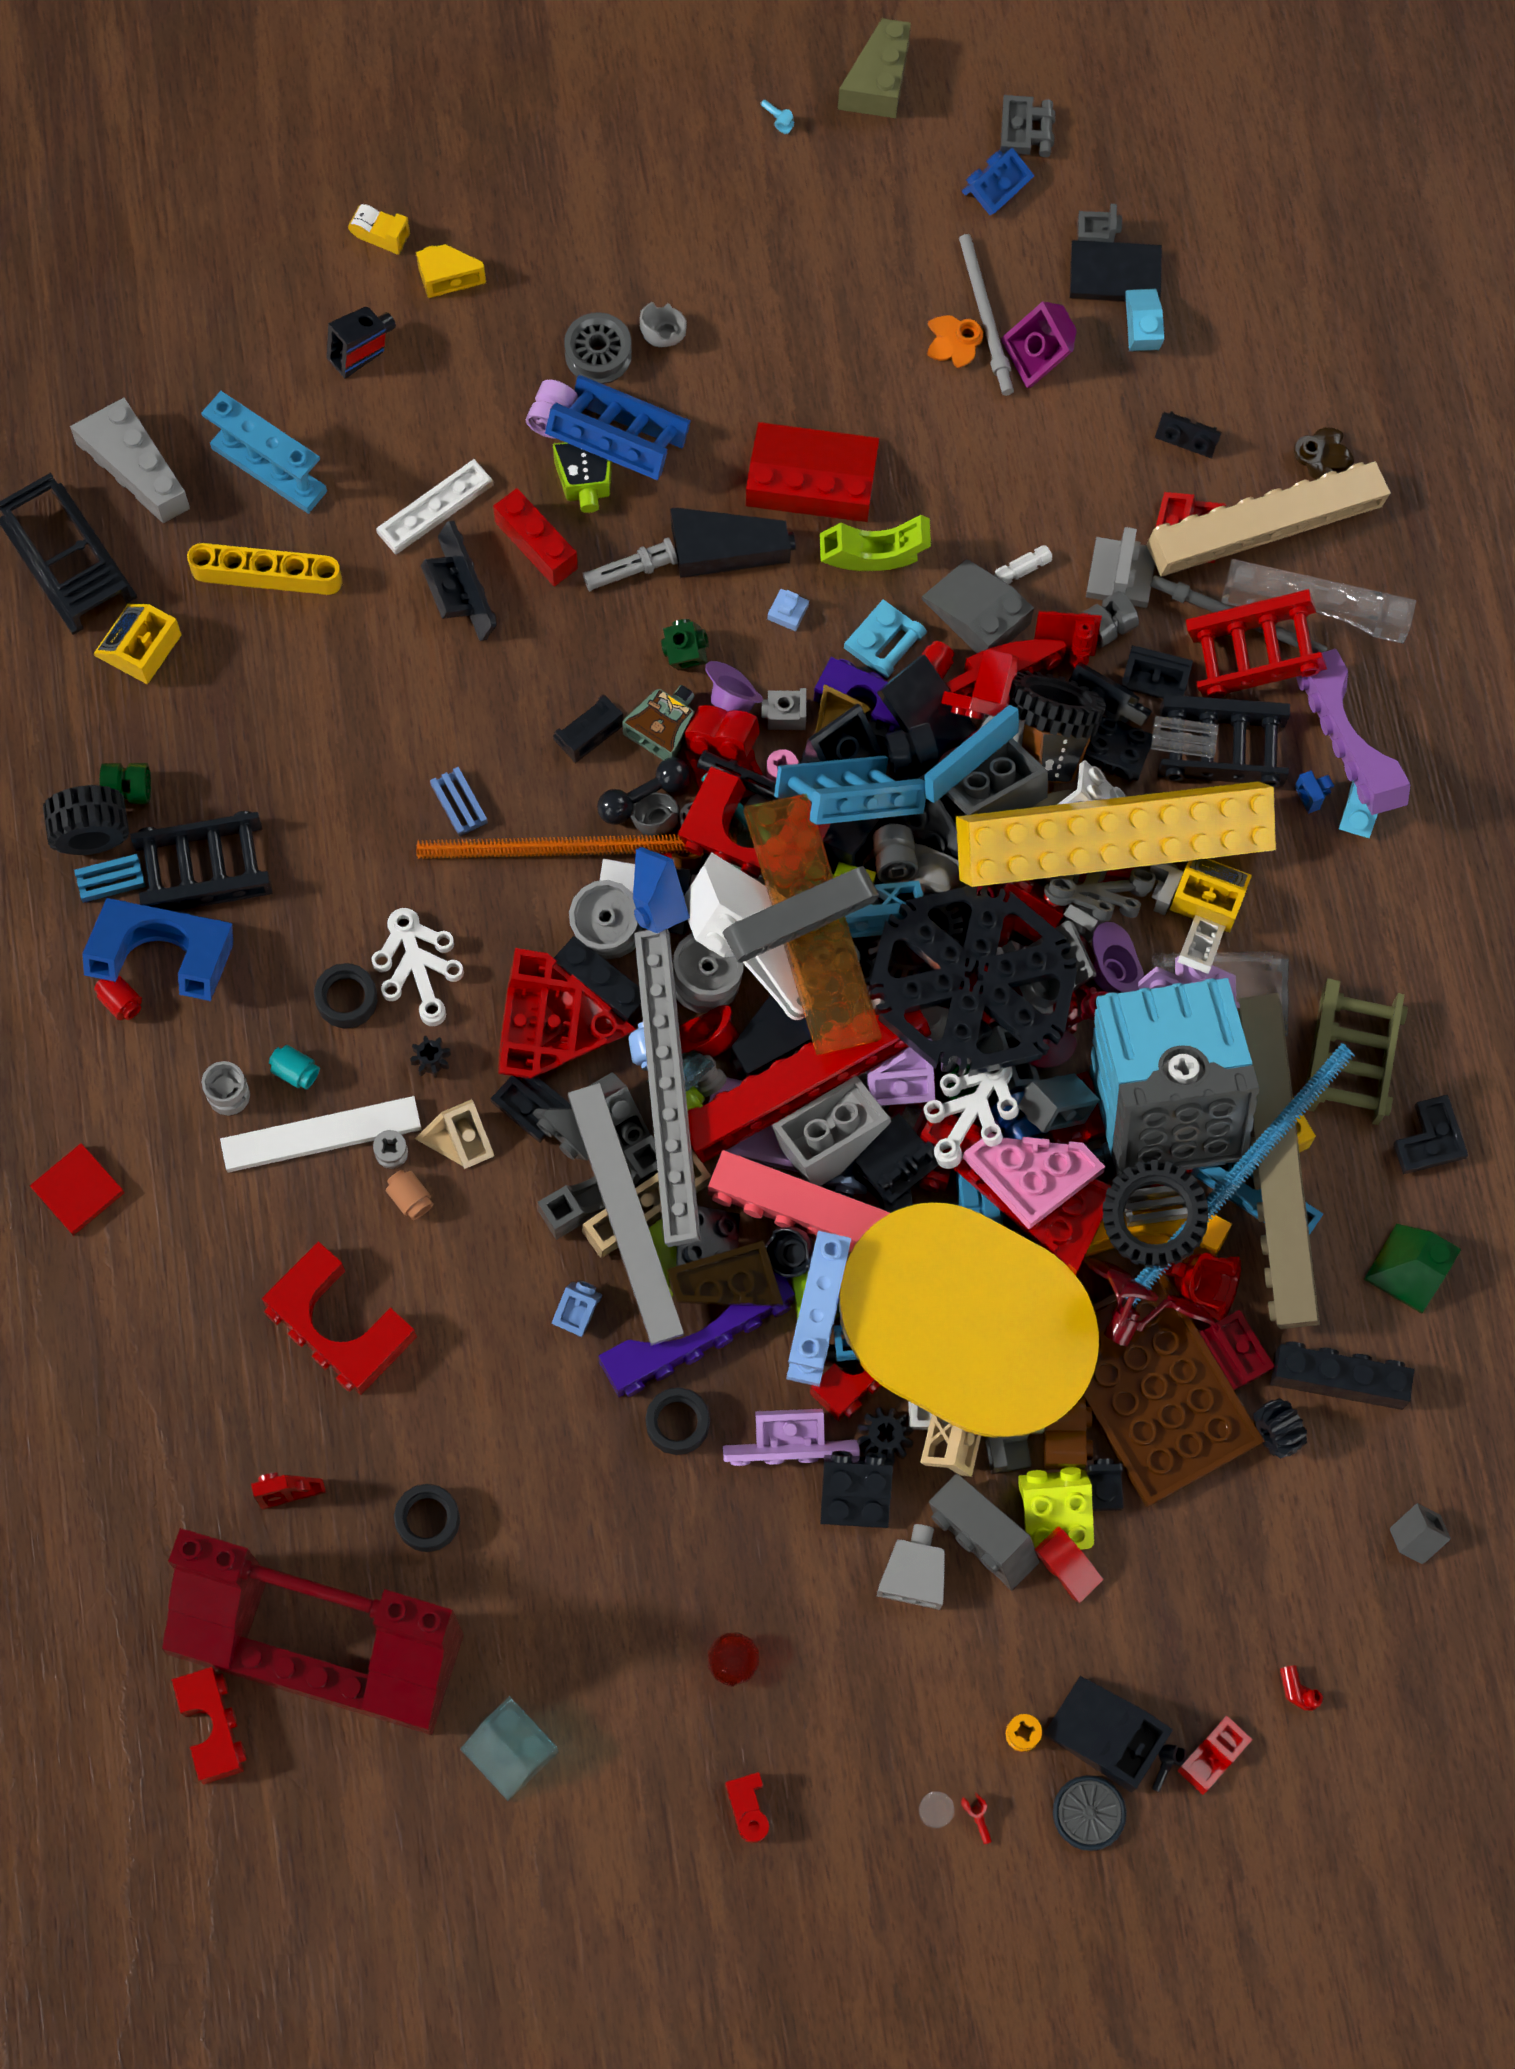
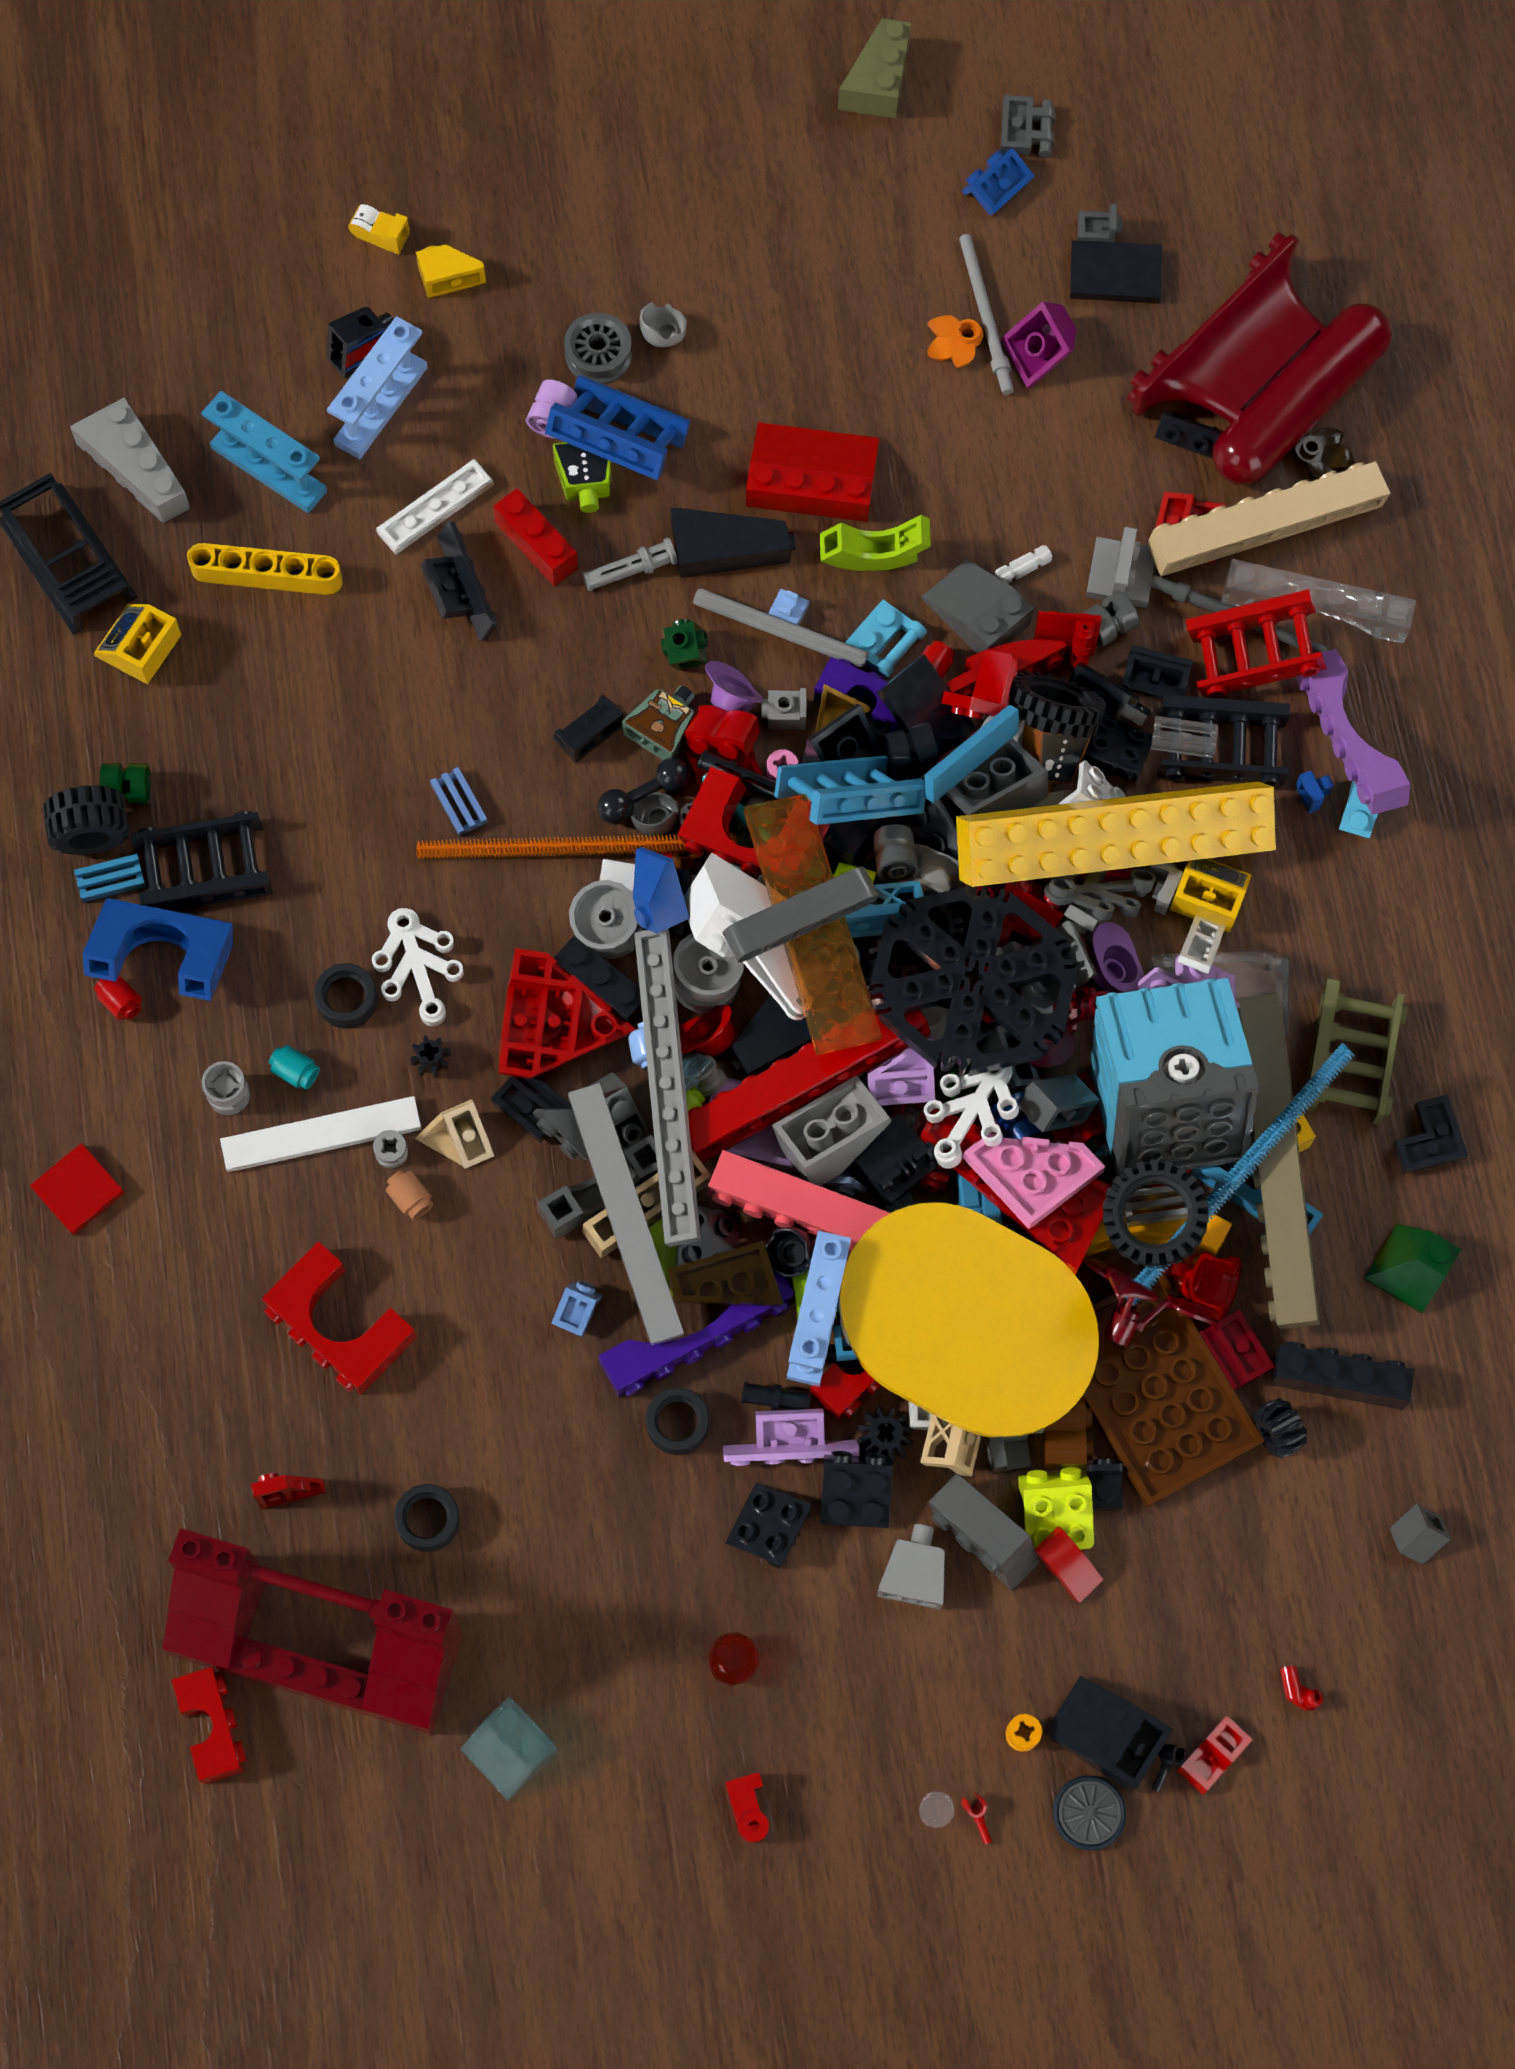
(377, 388): none -> light blue fence
(769, 1525): none -> black hinge
(775, 1397): none -> black pin
(780, 627): none -> light grey axle
(784, 118): medium azure hand -> none
(1144, 320): medium azure slope -> none
(1265, 366): none -> dark red piece

